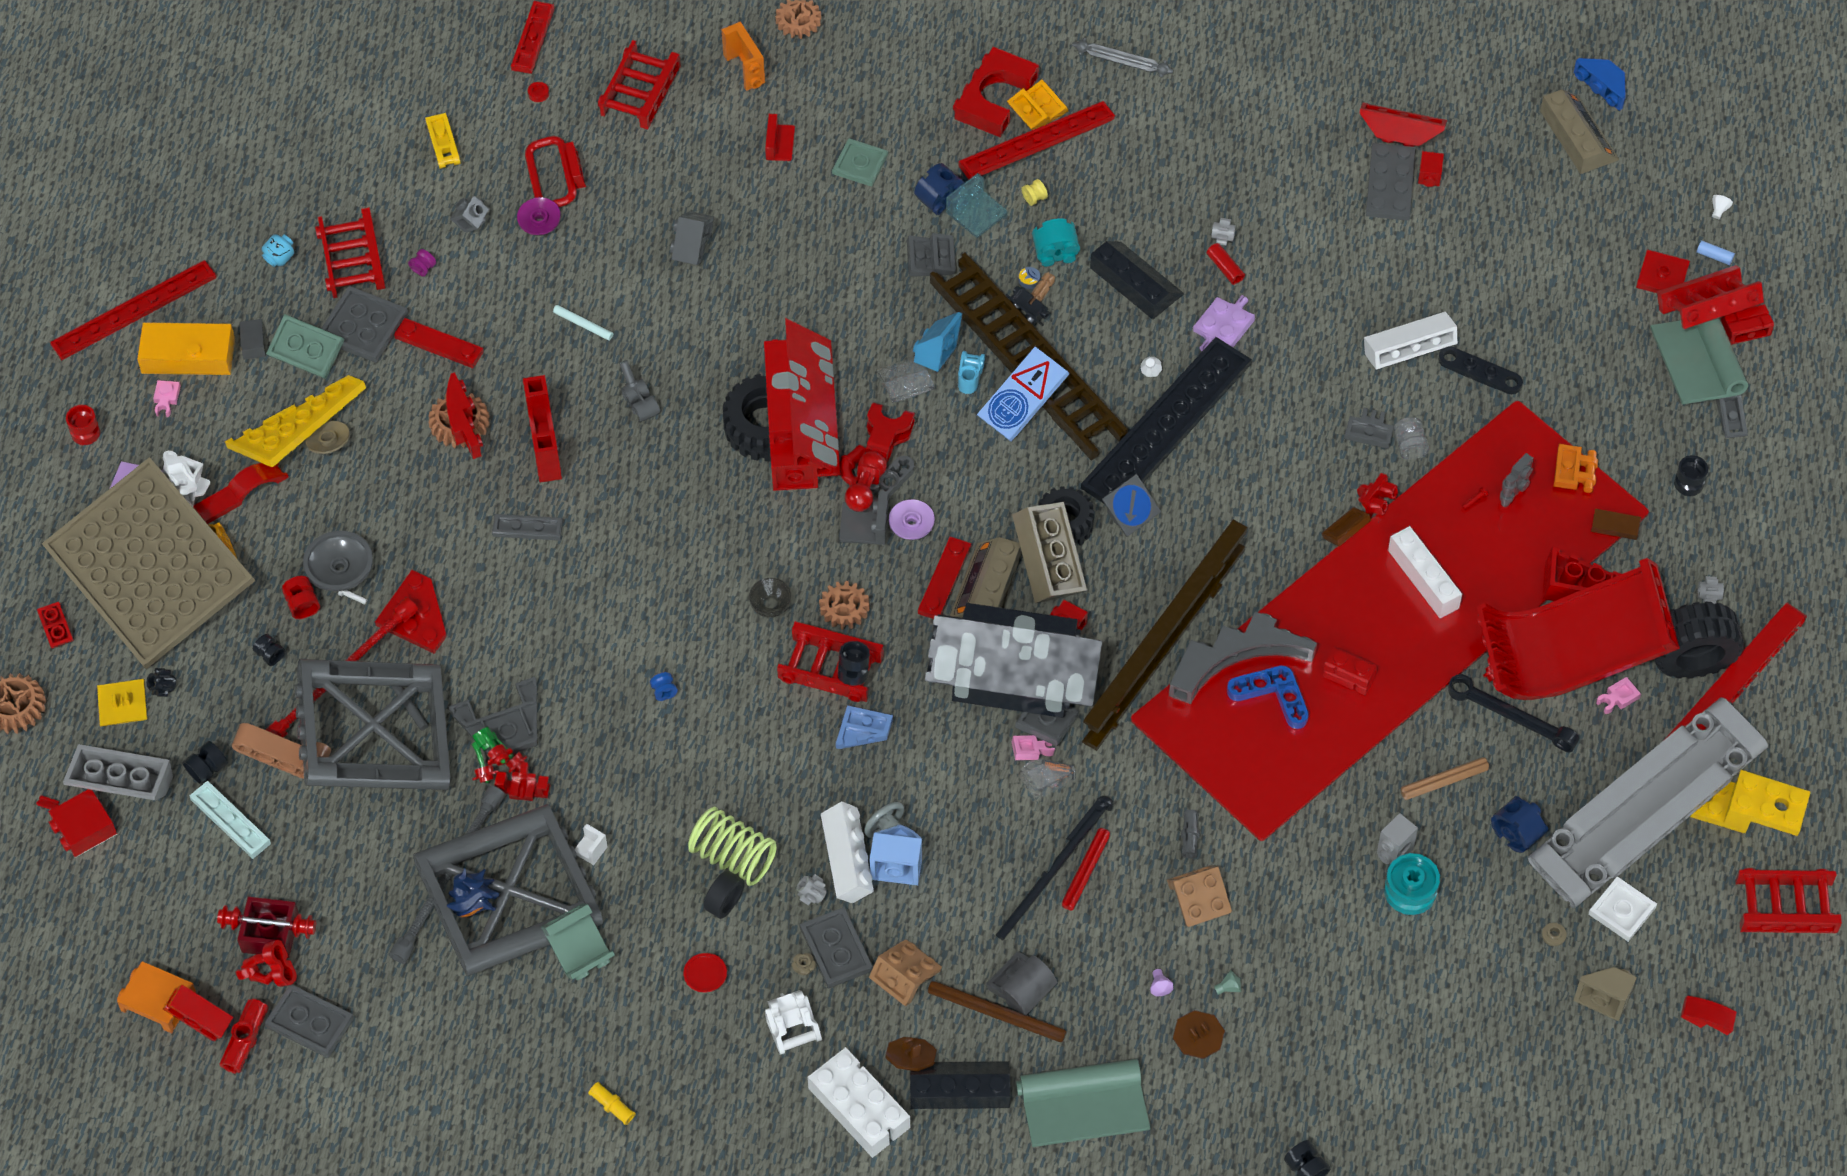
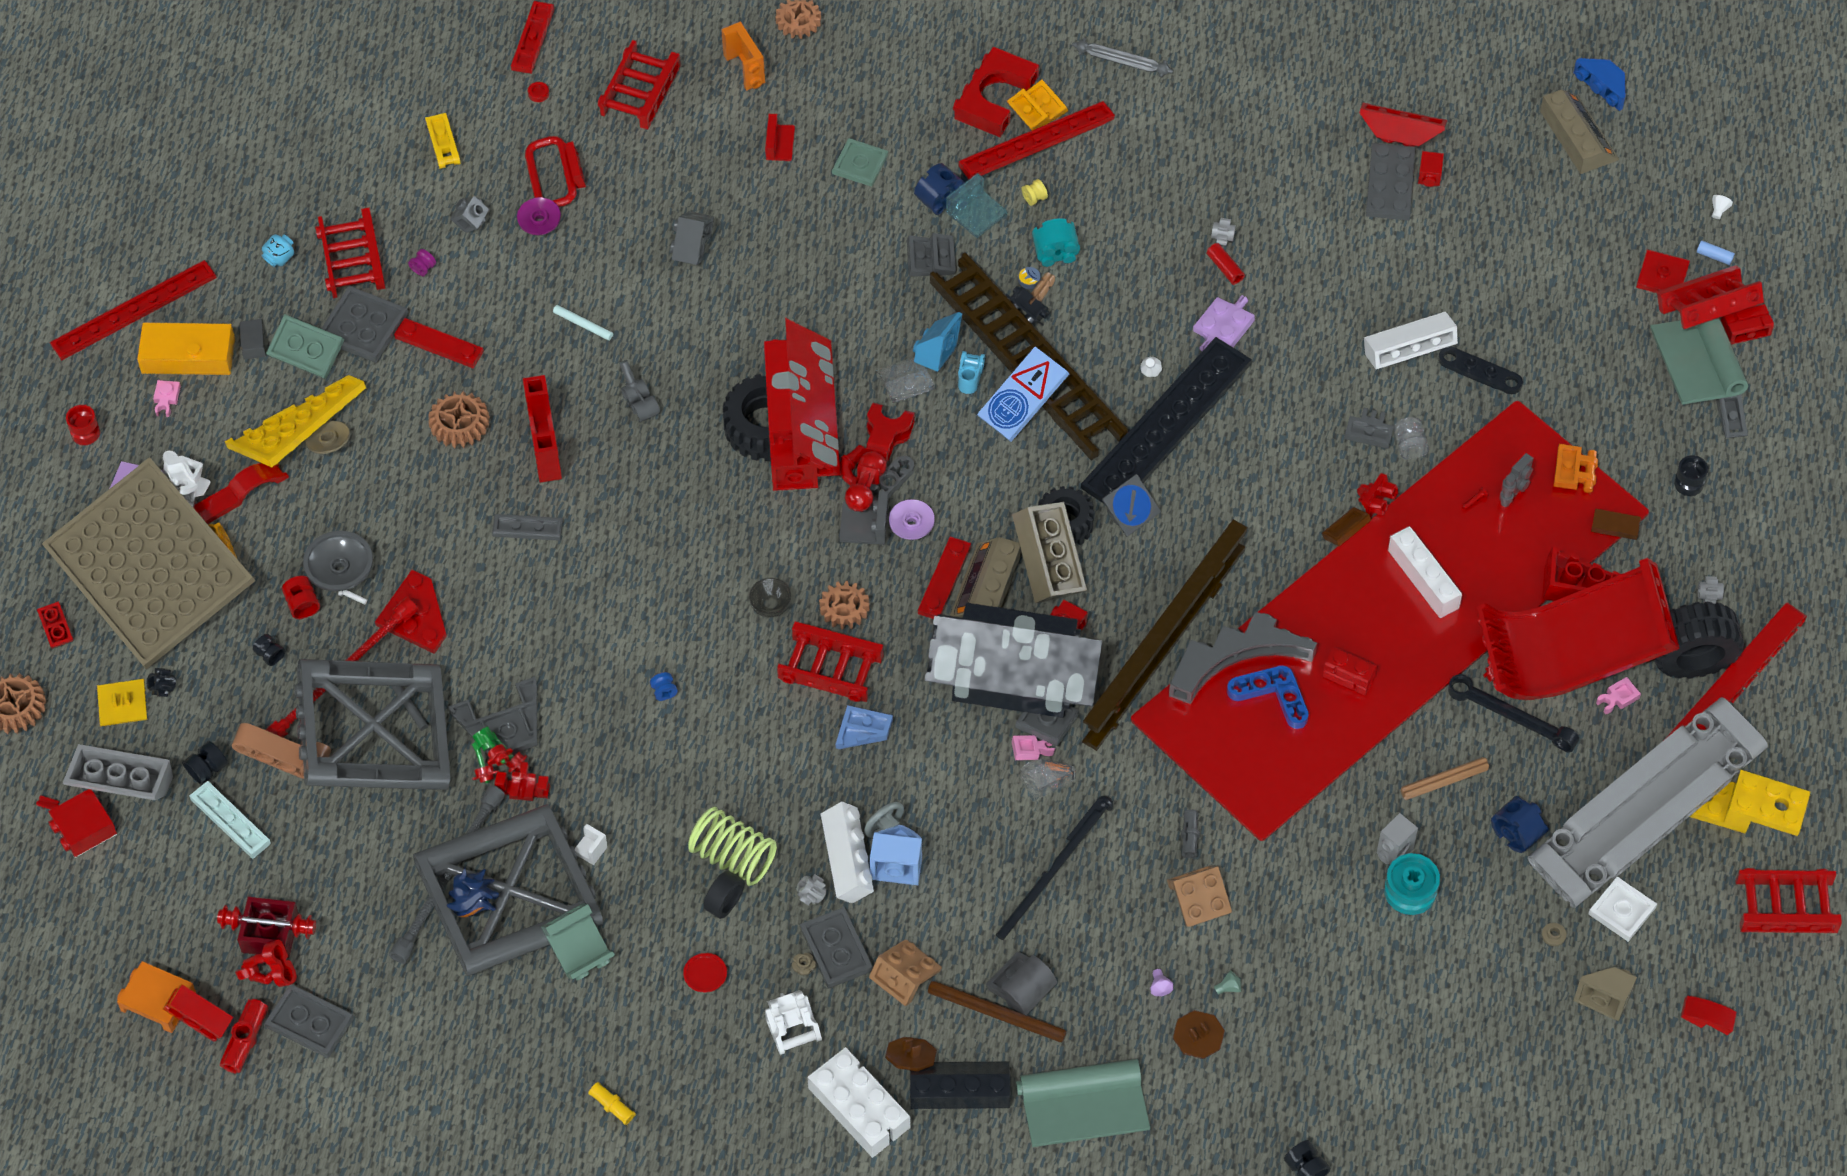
(460, 416): red slope -> none
(853, 663): black wheel -> none
(1085, 869): red axle -> none
(1134, 278): black slope -> none

